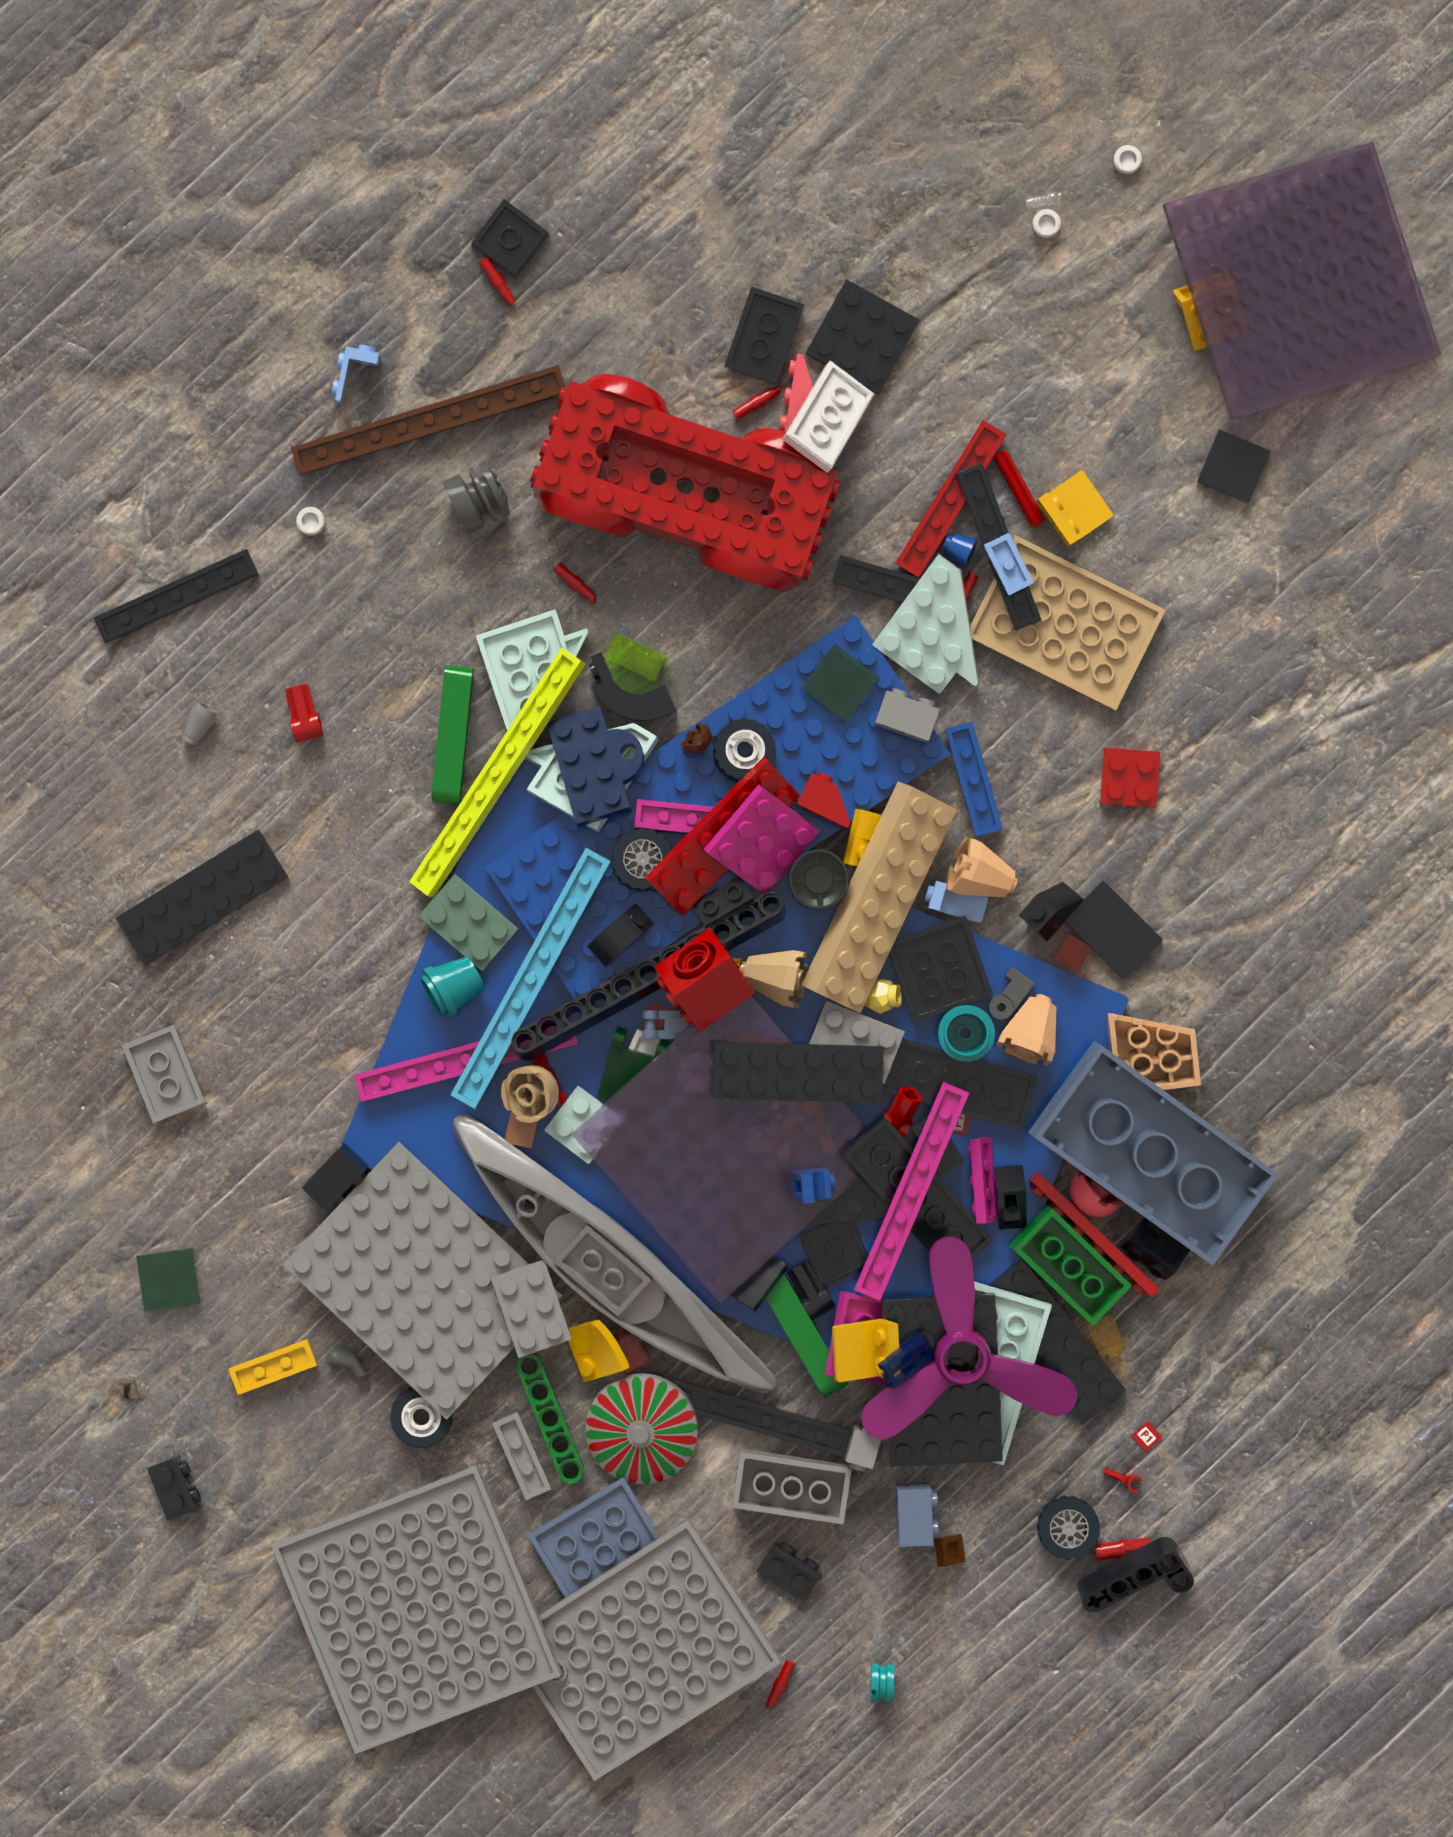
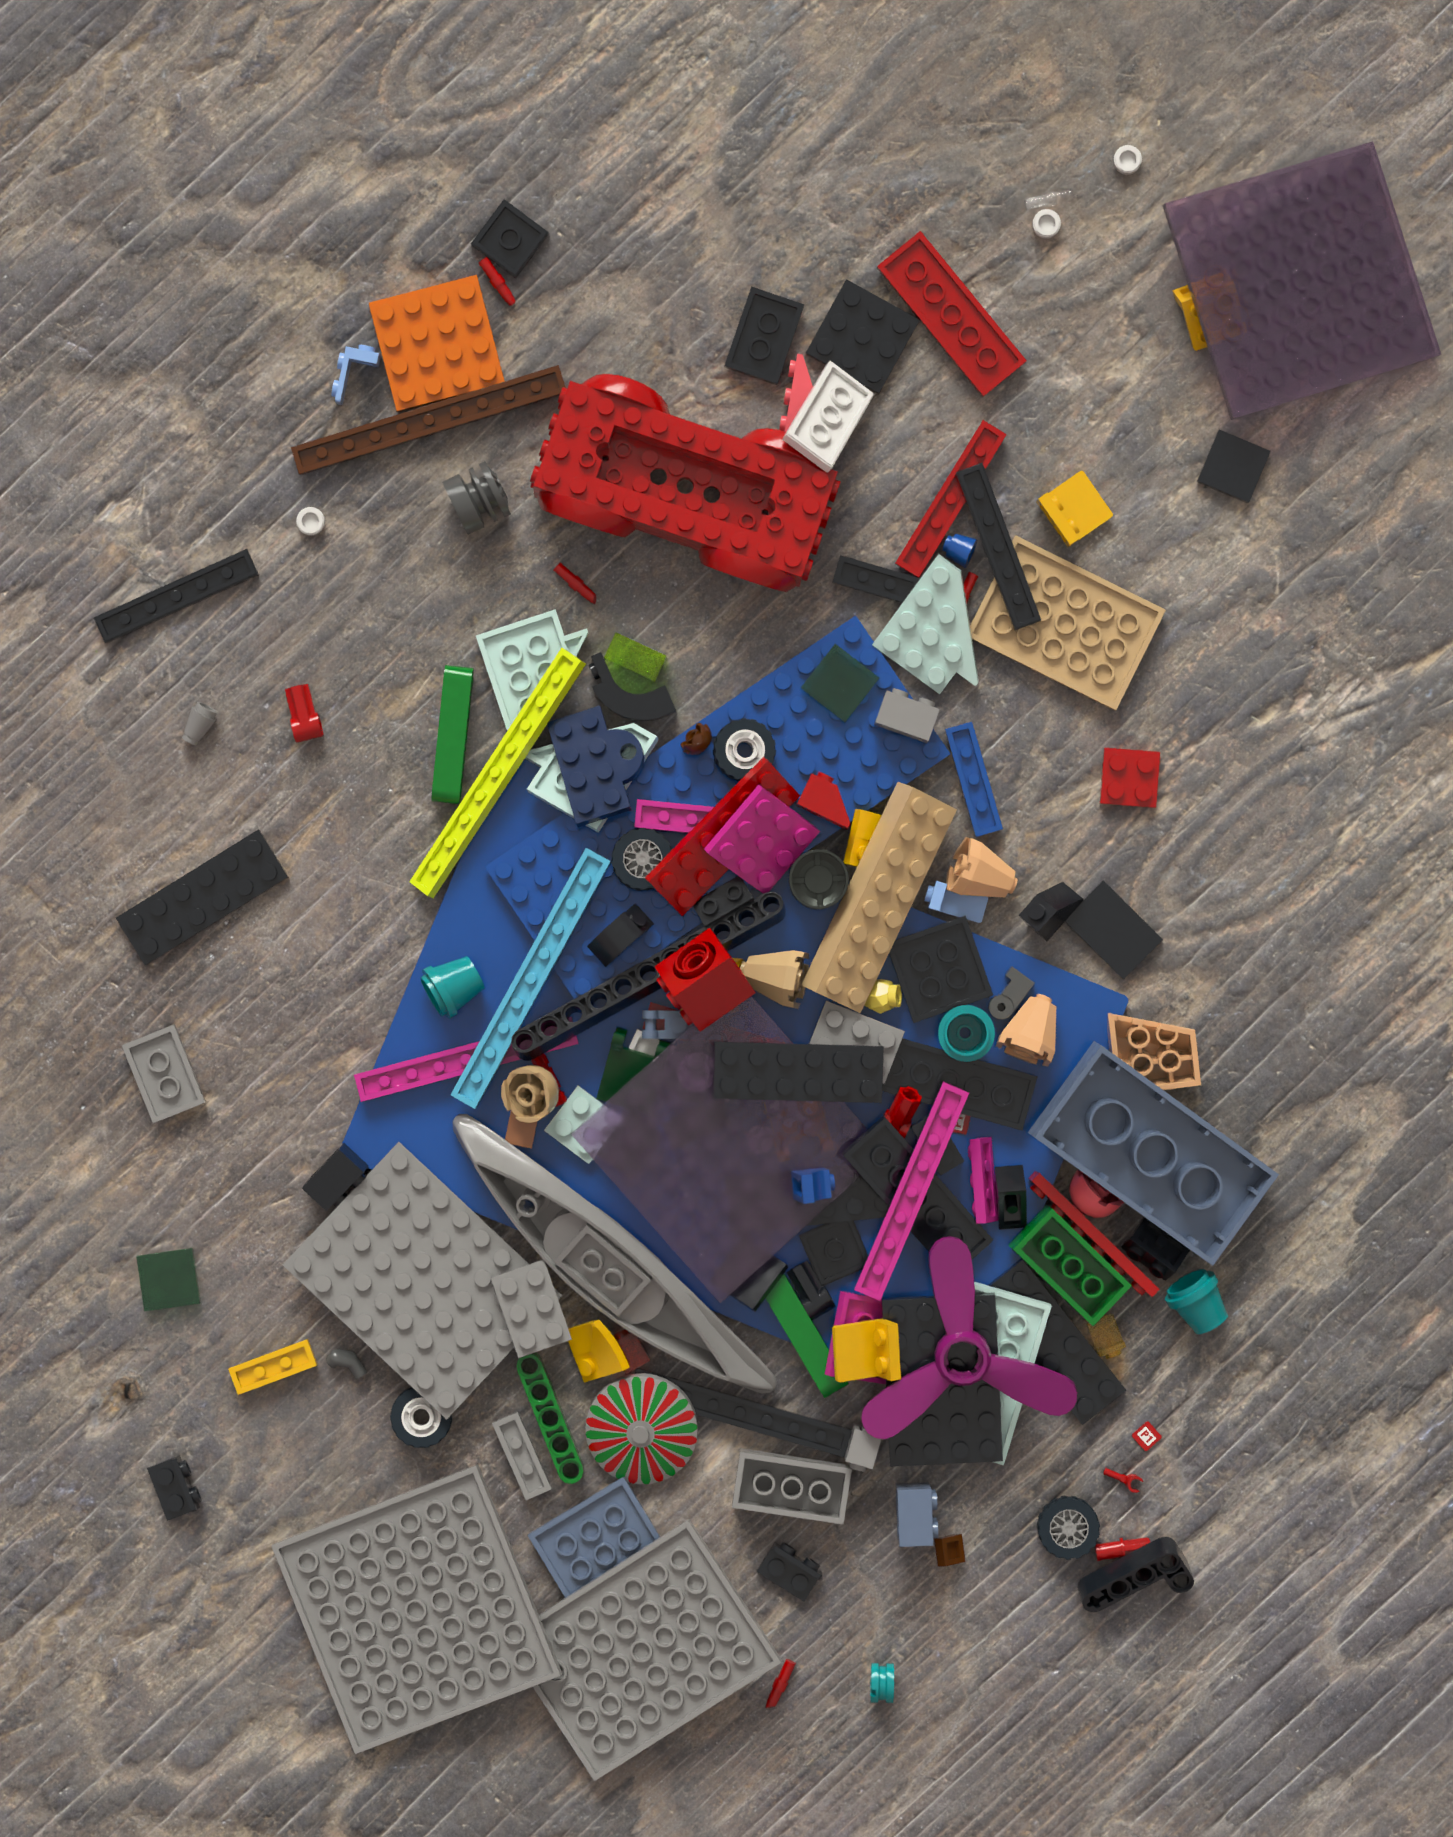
(436, 343): none -> orange plate
(468, 922): sand green plate -> none
(756, 402): red piece -> none
(904, 1356): clear blue tile -> none
(951, 314): none -> red plate
(1008, 564): light blue plate -> none
(1019, 488): red axle -> none
(1072, 952): clear red brick -> none
(1198, 1300): none -> teal piece

